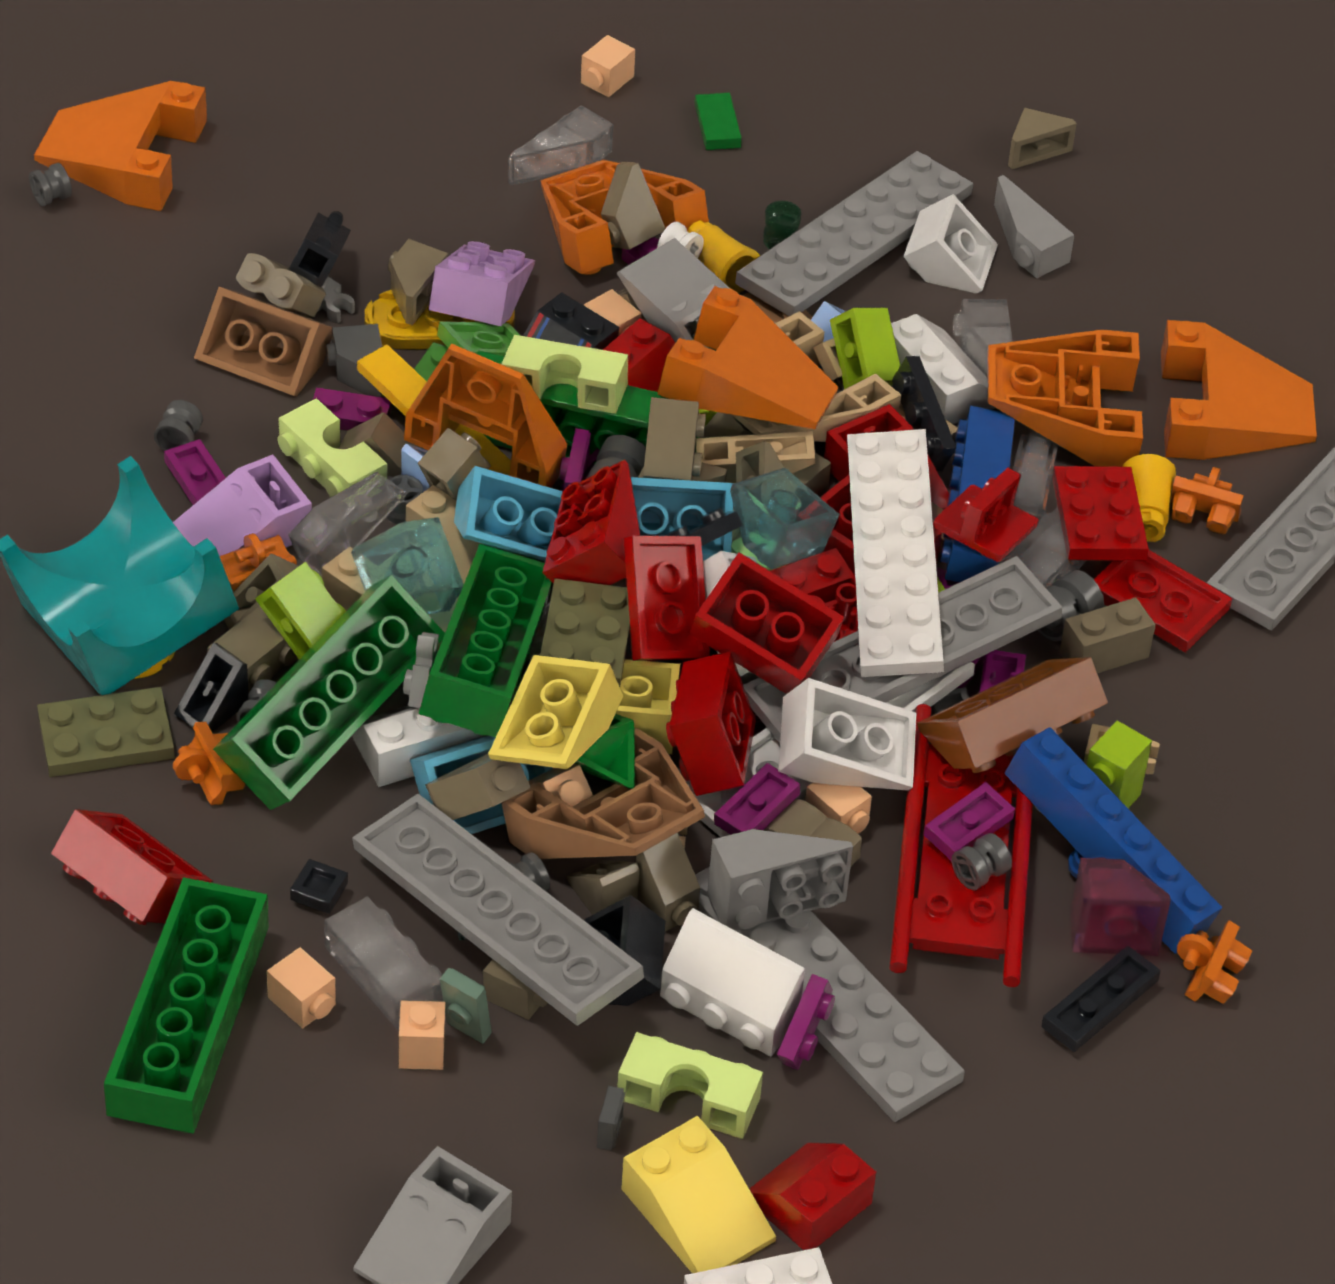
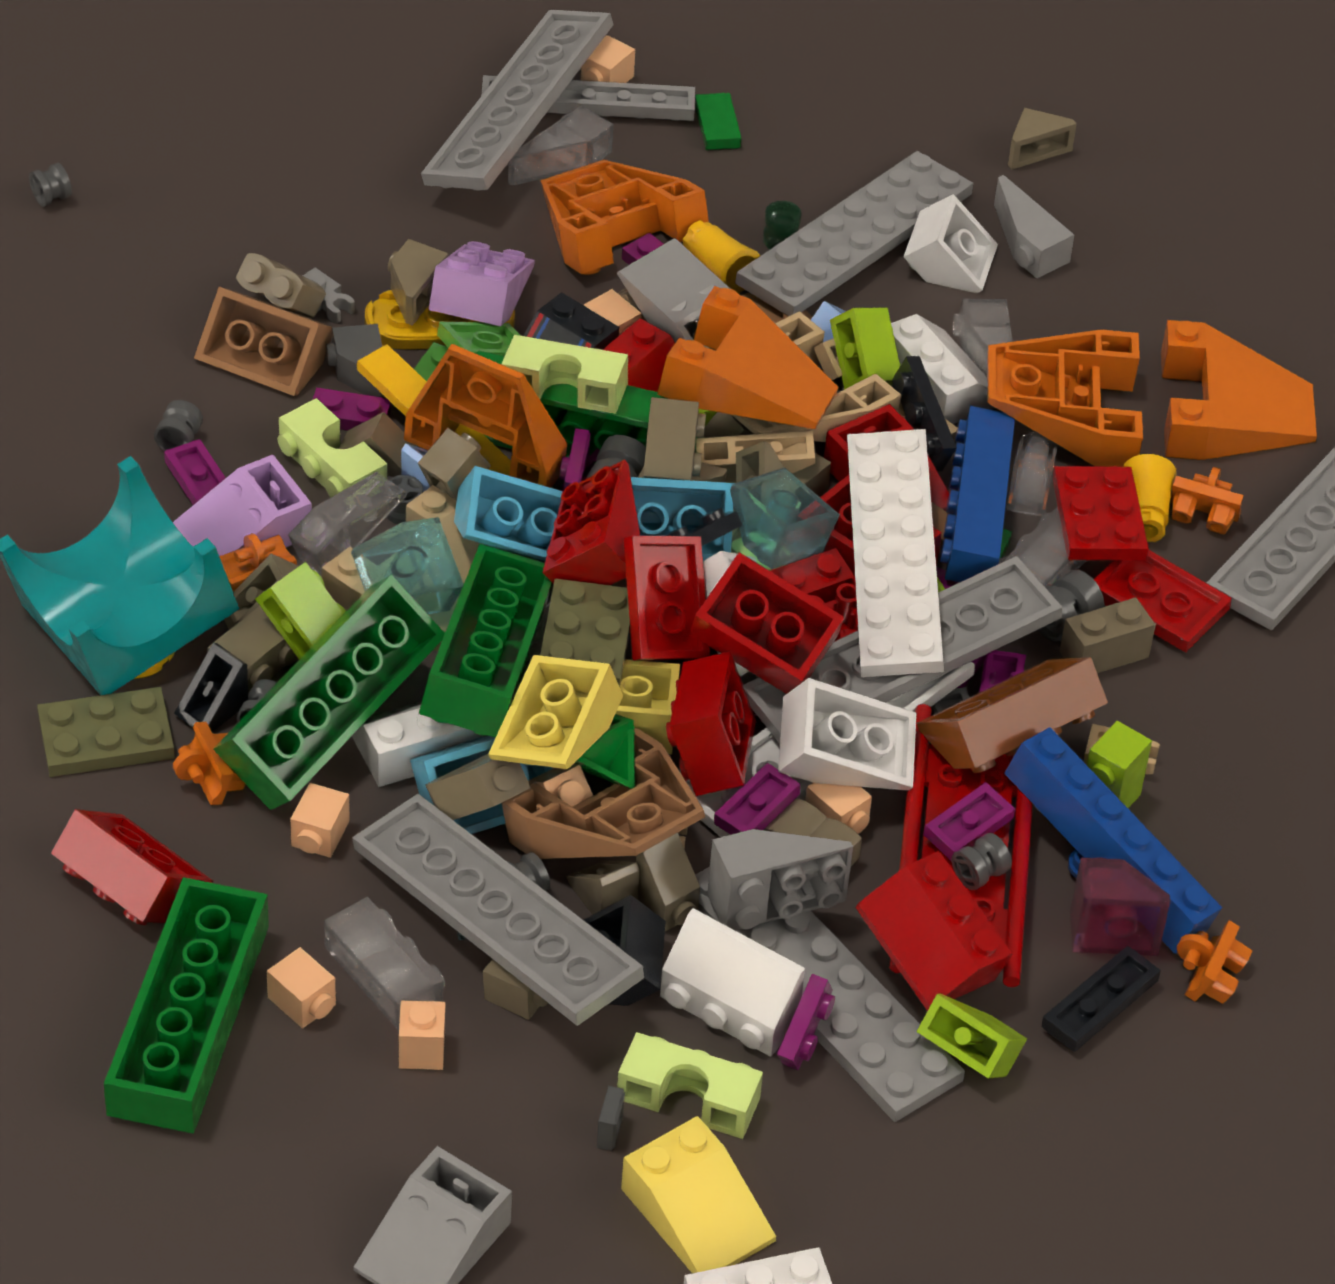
(110, 139): orange wedge -> none
(319, 886): black plate -> none
(320, 248): black brick -> none
(320, 820): none -> light nougat brick
(416, 679): light grey plate -> none
(466, 1005): sand green plate -> none
(517, 100): none -> light grey plate
(623, 99): none -> light grey plate
(630, 208): dark tan slope -> none
(692, 241): white wheel -> none
(815, 1192): red slope -> none
(934, 930): none -> red slope
(972, 1036): none -> lime slope
(988, 518): red bracket -> none

